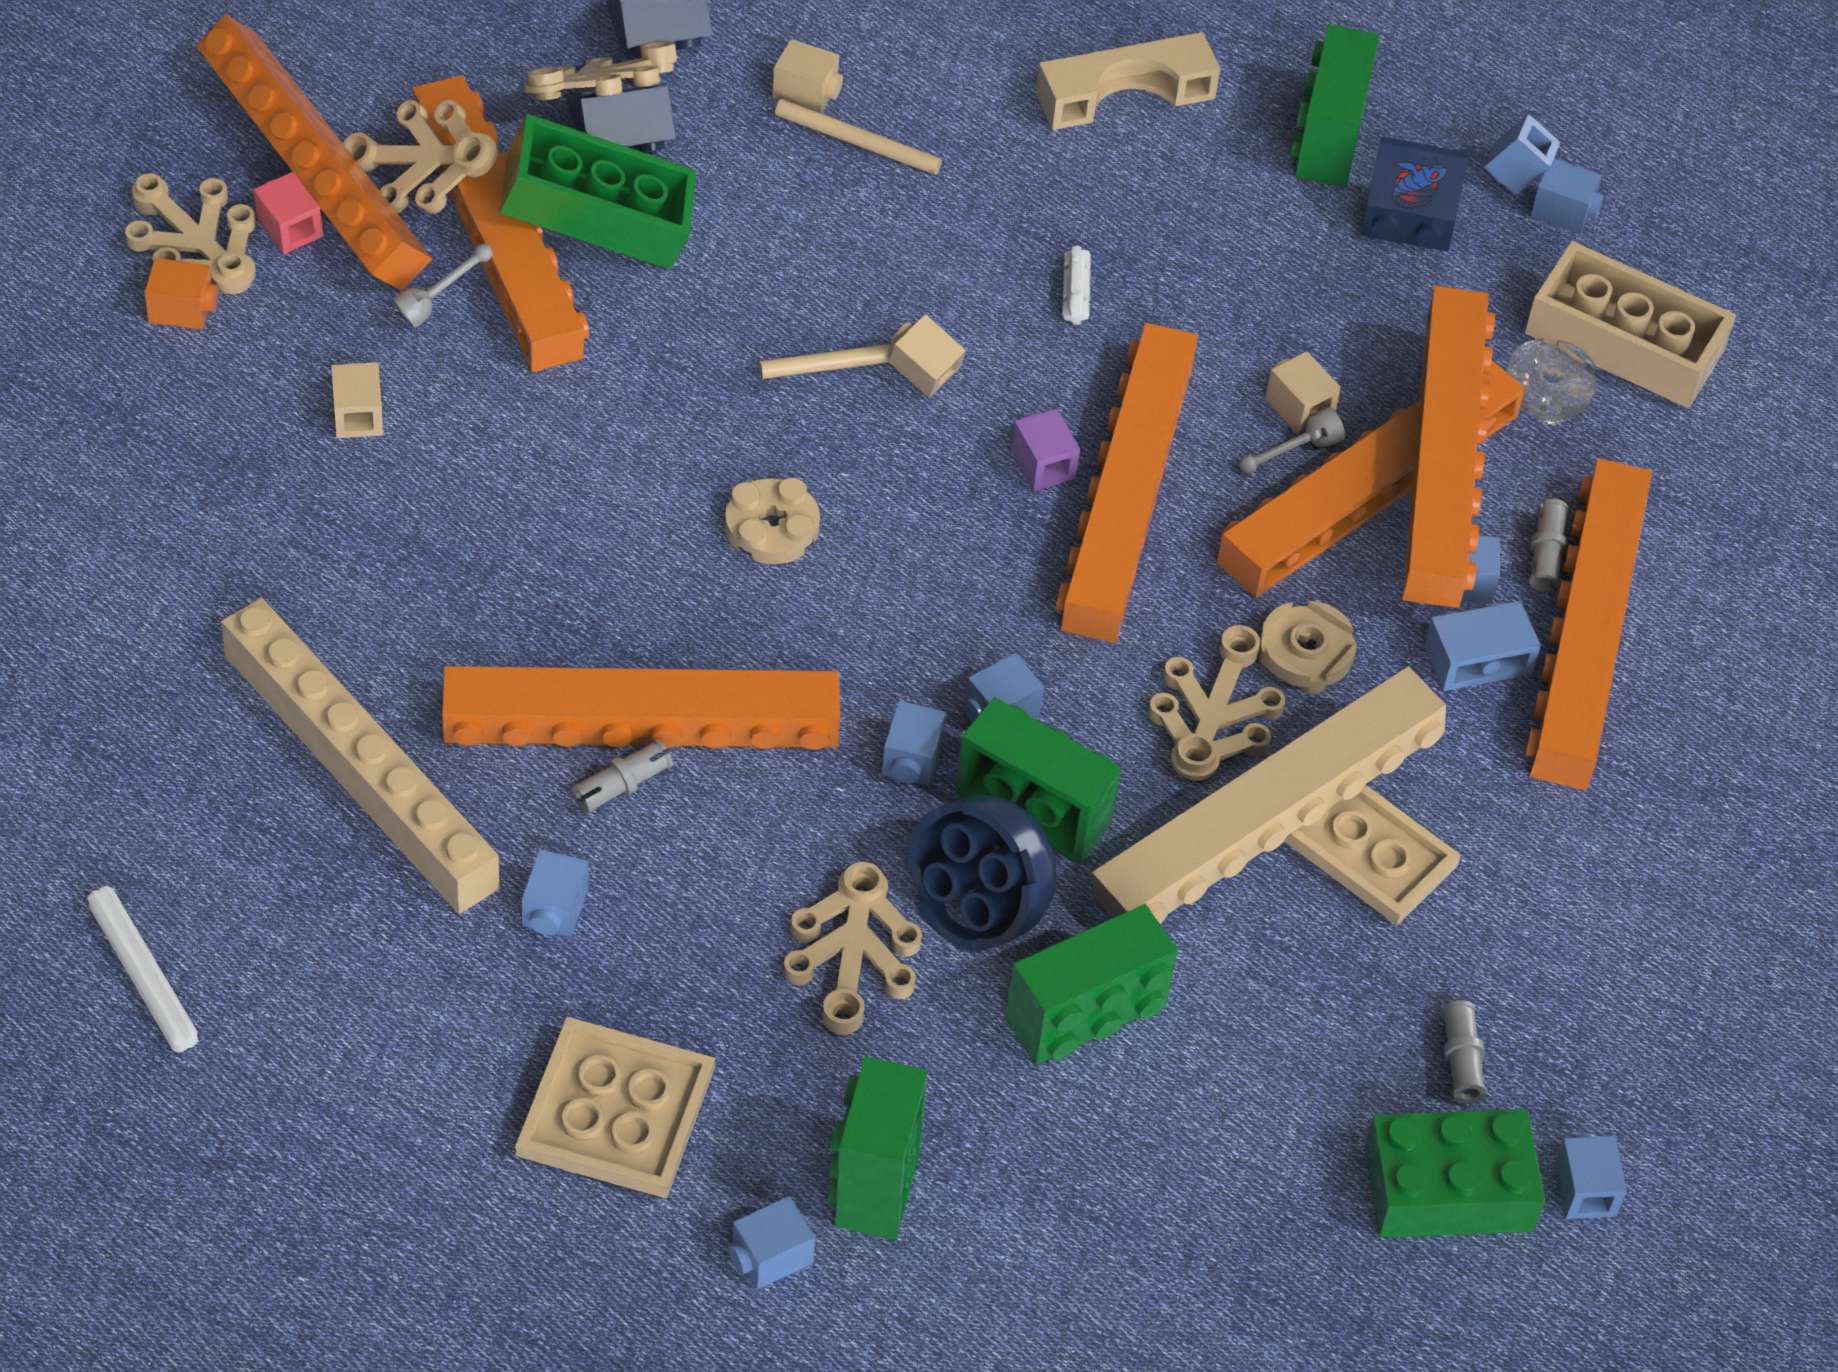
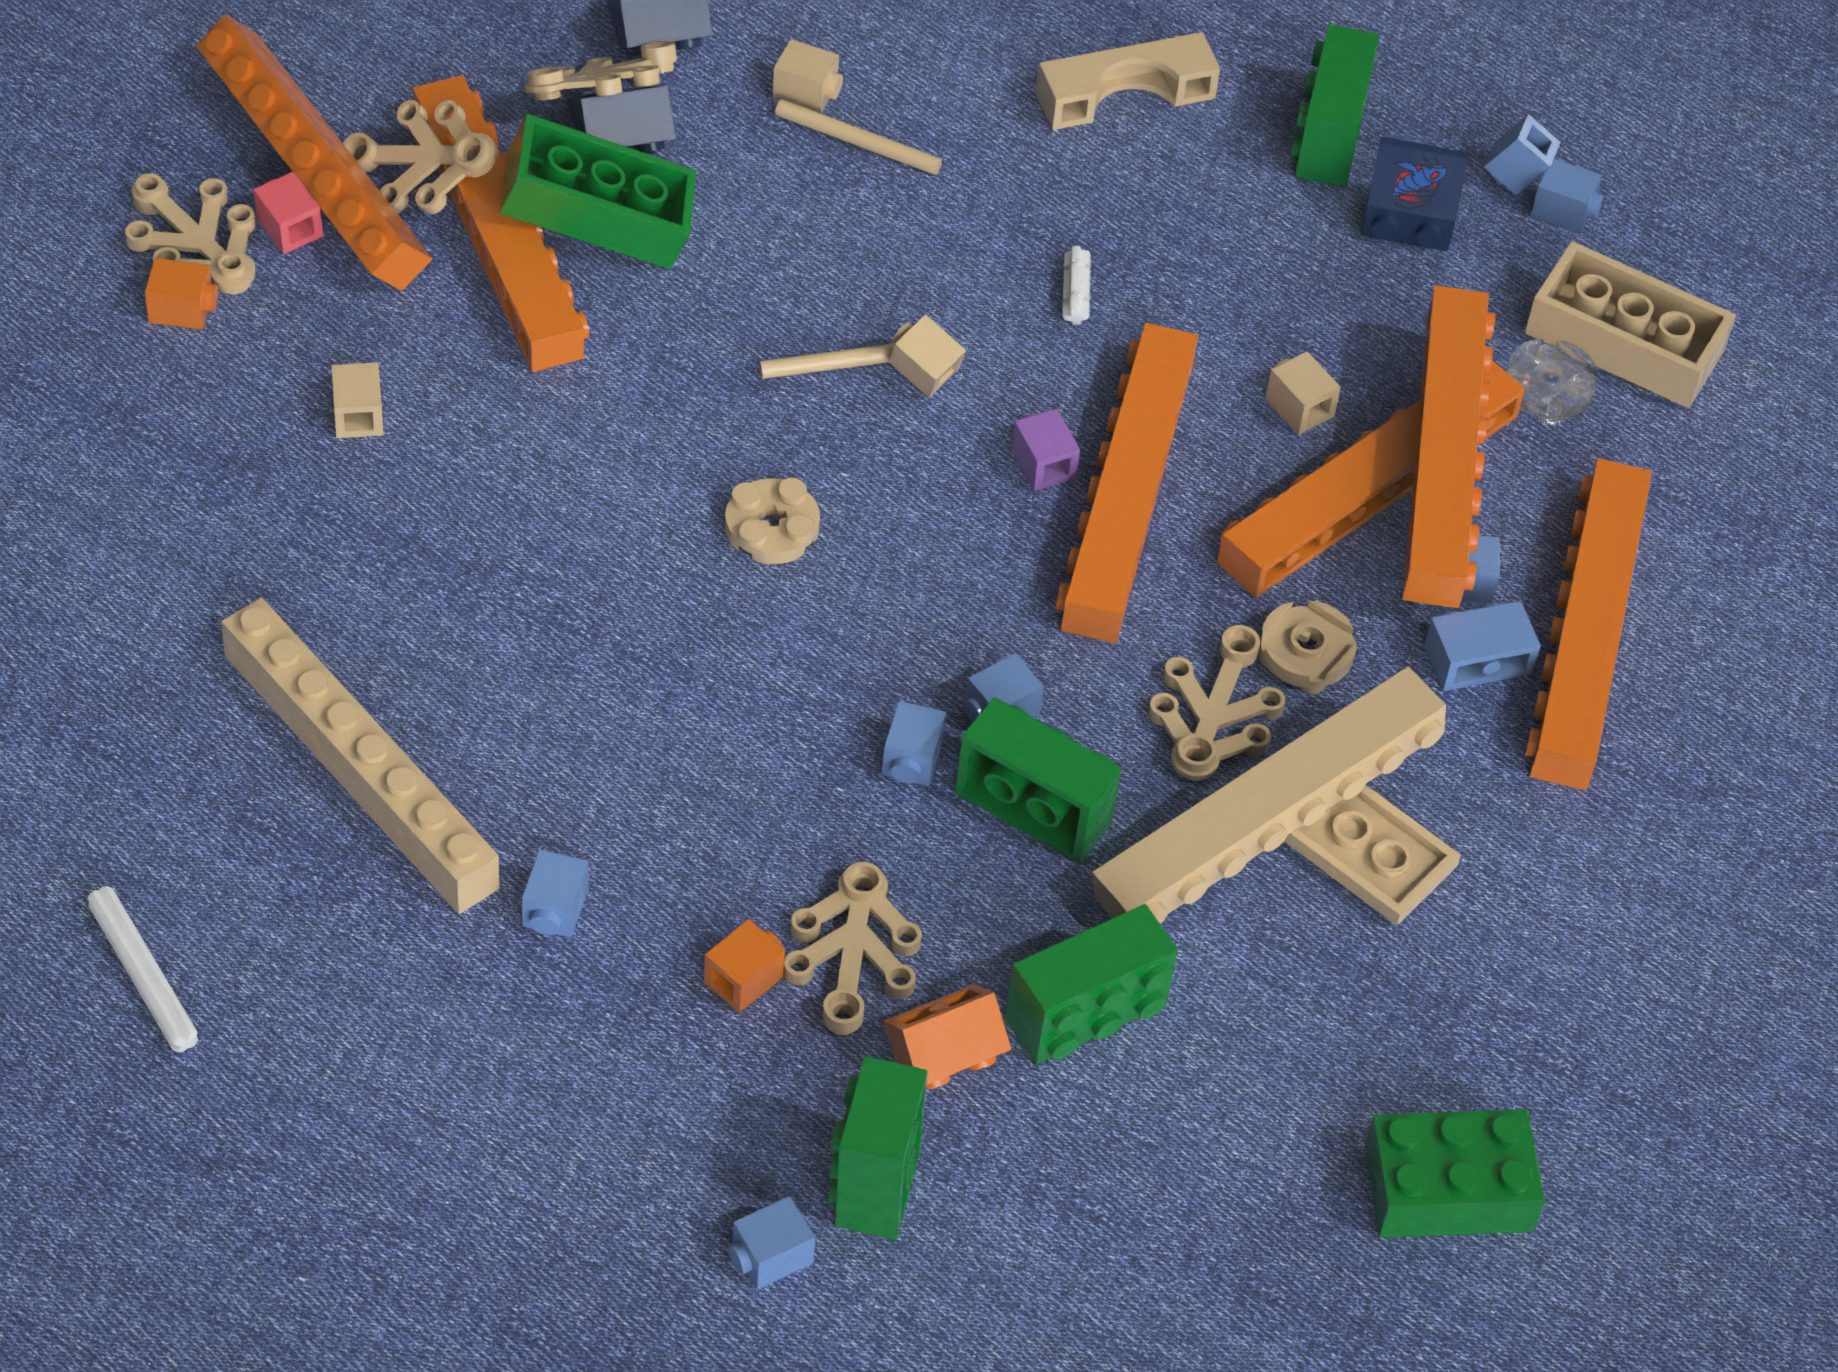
(417, 304): light grey hinge -> none
(615, 1107): tan plate -> none
(622, 776): light grey pin -> none
(640, 706): orange brick -> none
(744, 965): none -> orange brick
(950, 1034): none -> orange brick
(985, 847): dark blue cylinder -> none
(1321, 429): light grey hinge -> none
(1464, 1051): light grey pin -> none
(1549, 545): light grey pin -> none
(1590, 1176): medium blue brick -> none

